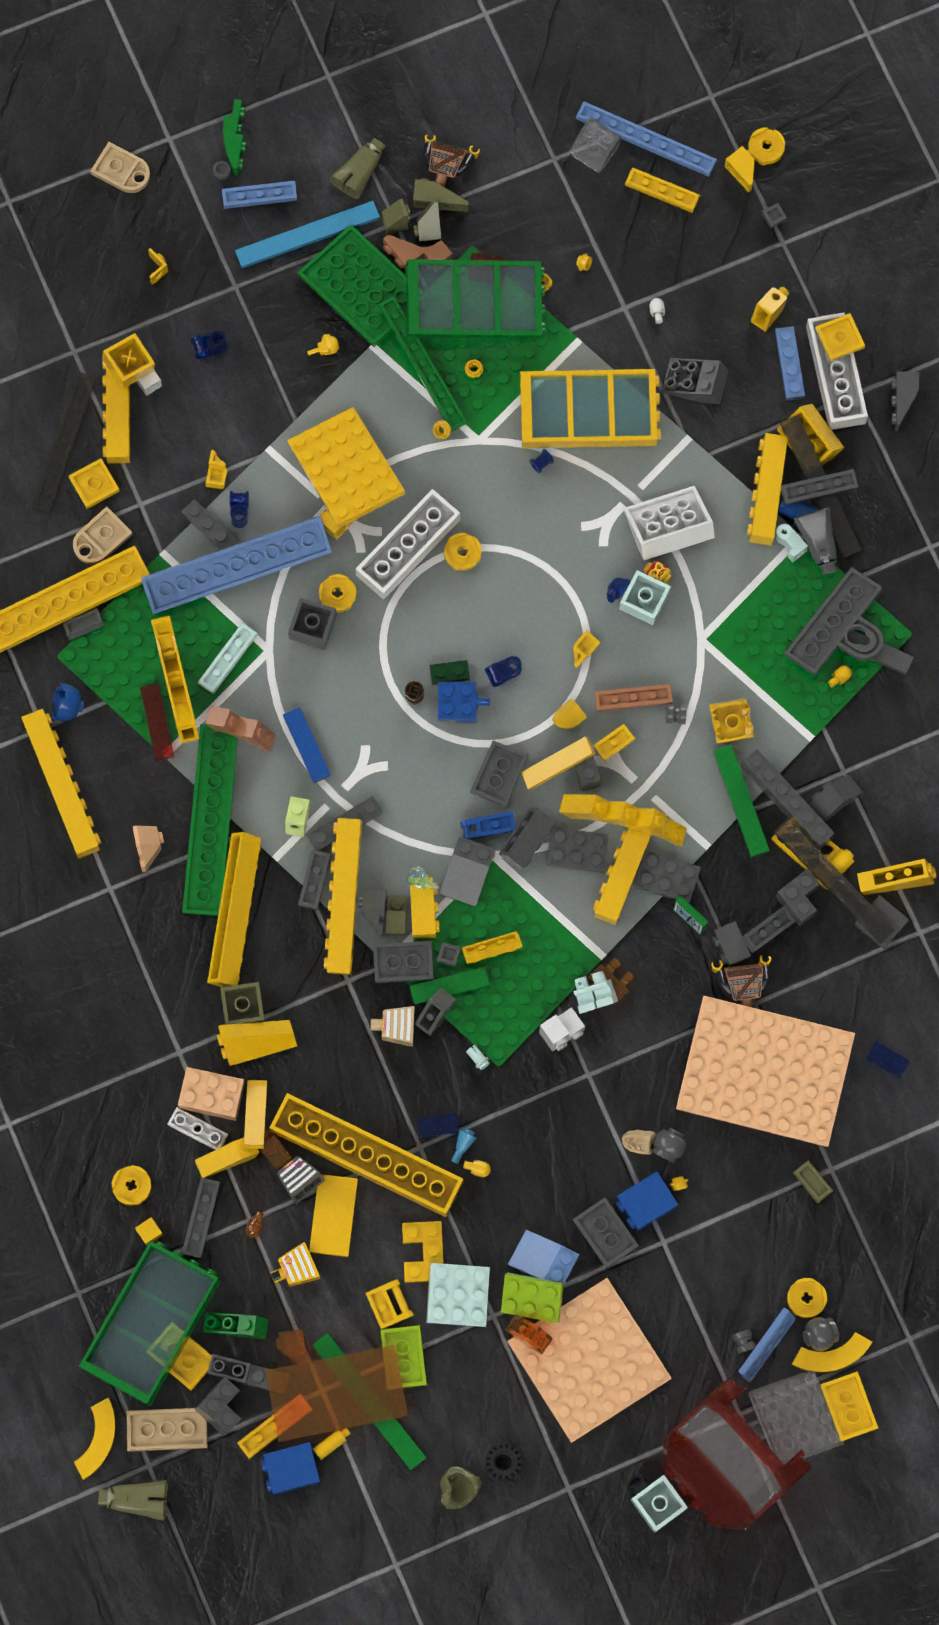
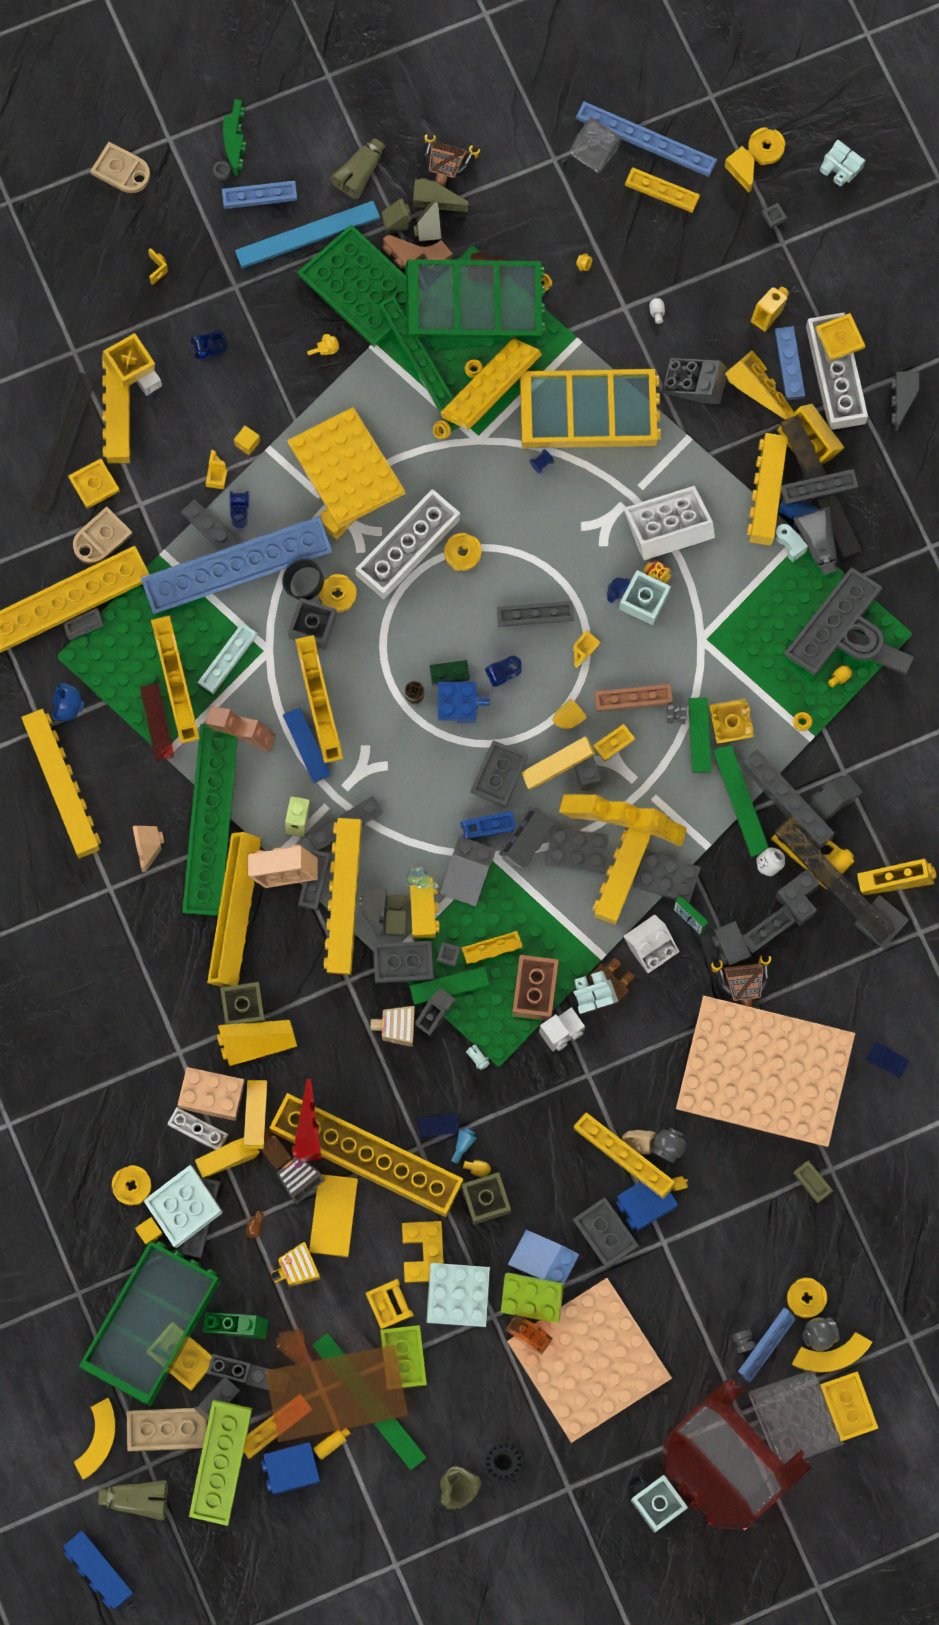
(98, 1570): none -> blue brick
(183, 1206): none -> light aqua plate
(220, 1462): none -> lime plate
(247, 440): none -> yellow piece
(282, 866): none -> light nougat brick
(292, 569): none -> black tyre
(307, 1136): none -> red wedge
(318, 699): none -> yellow arch
(486, 1198): none -> olive brick
(490, 384): none -> yellow plate
(535, 614): none -> dark grey plate
(535, 987): none -> nougat brick
(624, 1155): none -> yellow plate
(651, 943): none -> white slope
(699, 735): none -> green tile
(751, 379): none -> yellow wedge
(770, 861): none -> white head
(804, 716): none -> yellow plate
(842, 162): none -> light aqua hips

